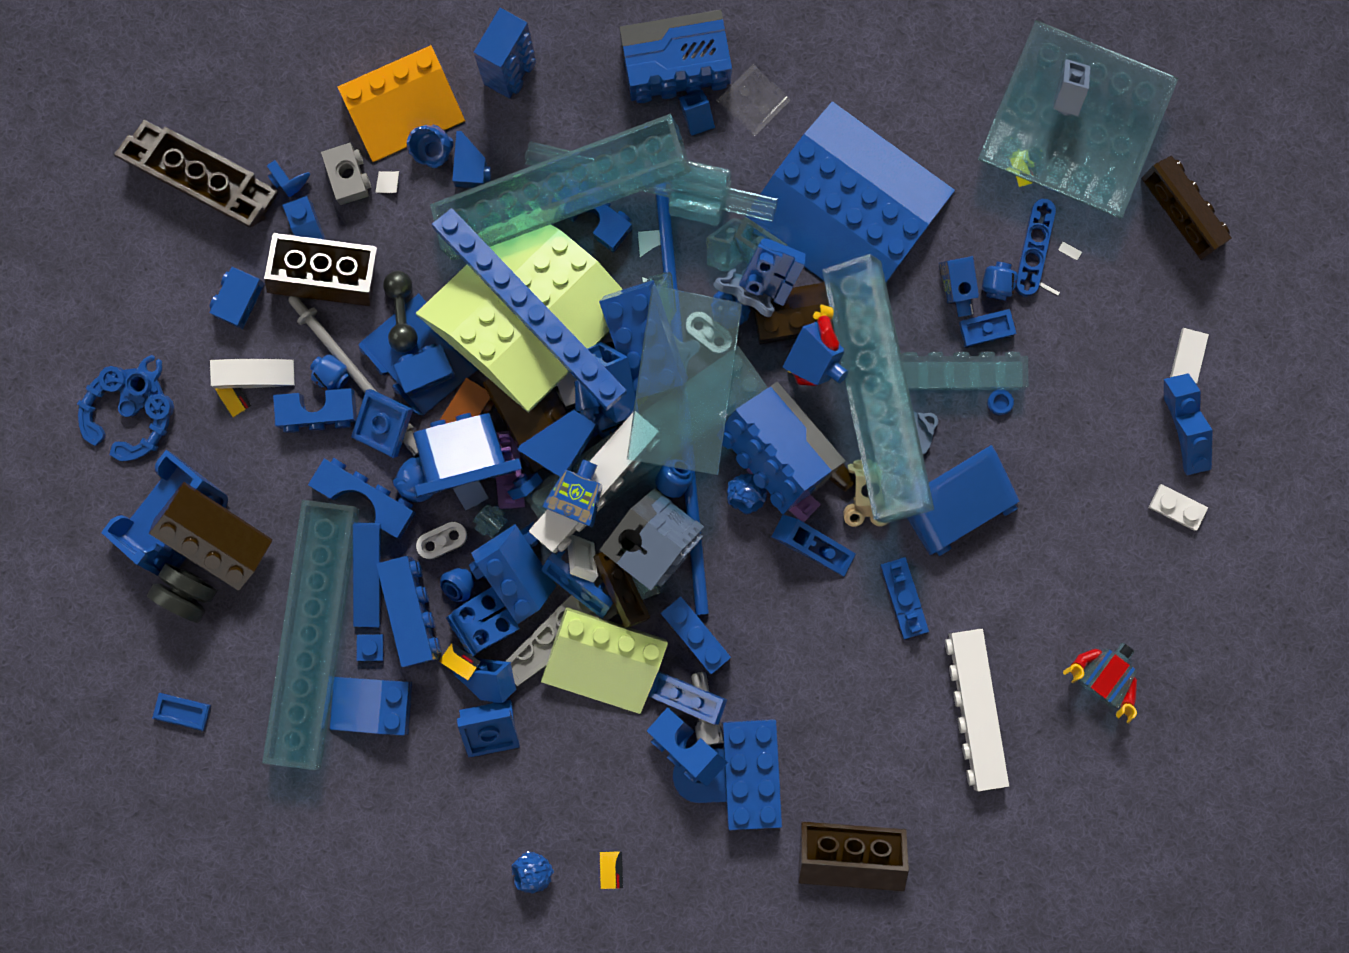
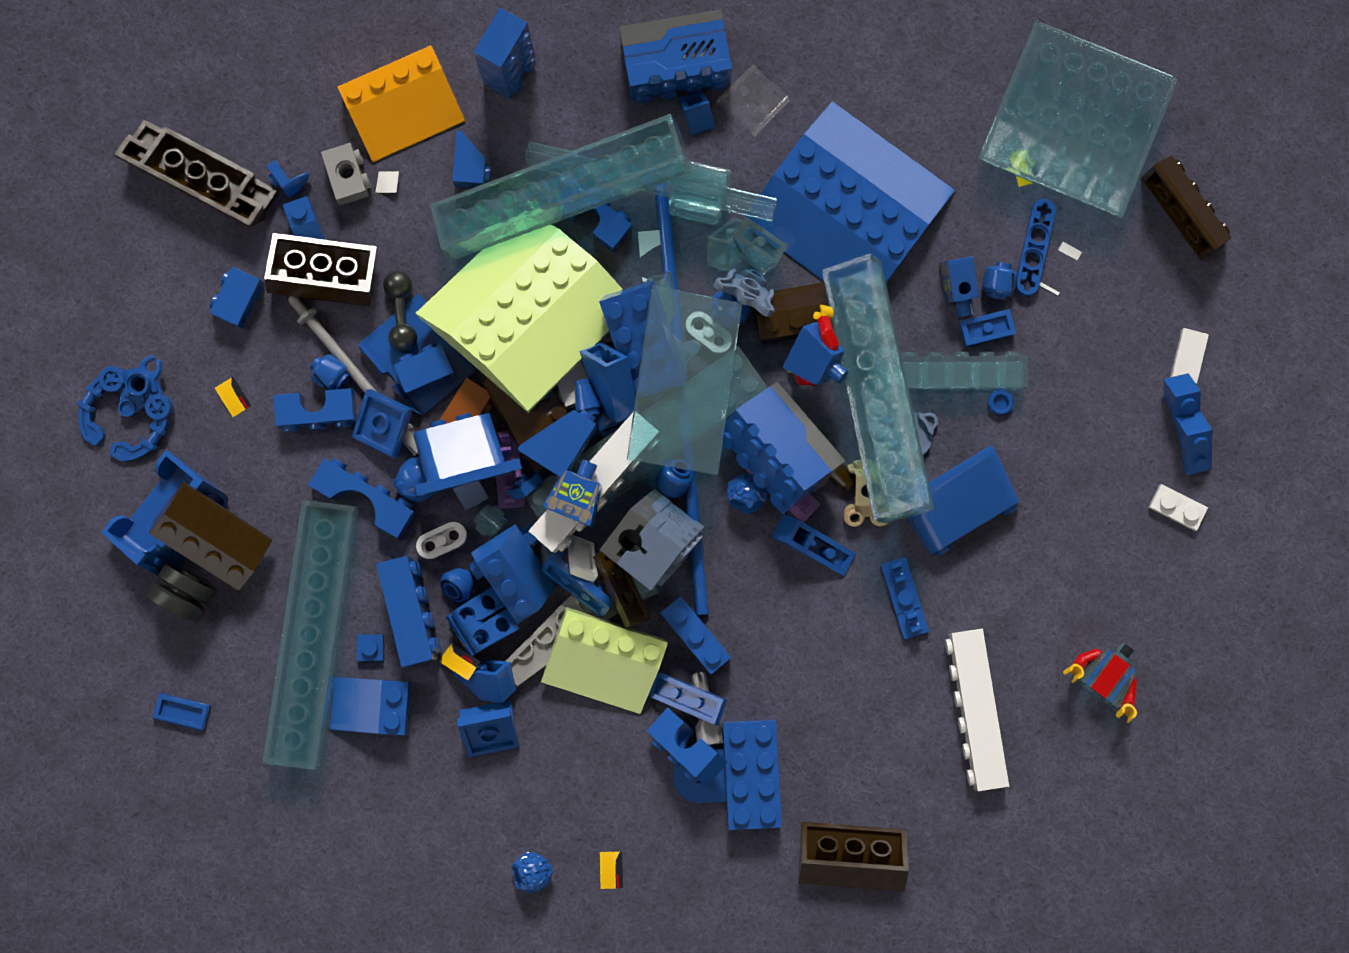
(251, 373): white slope -> none
(365, 575): blue tile -> none
(429, 145): blue hair -> none
(529, 309): plate -> none
(773, 270): blue hips -> none
(1072, 88): sand blue slope -> none

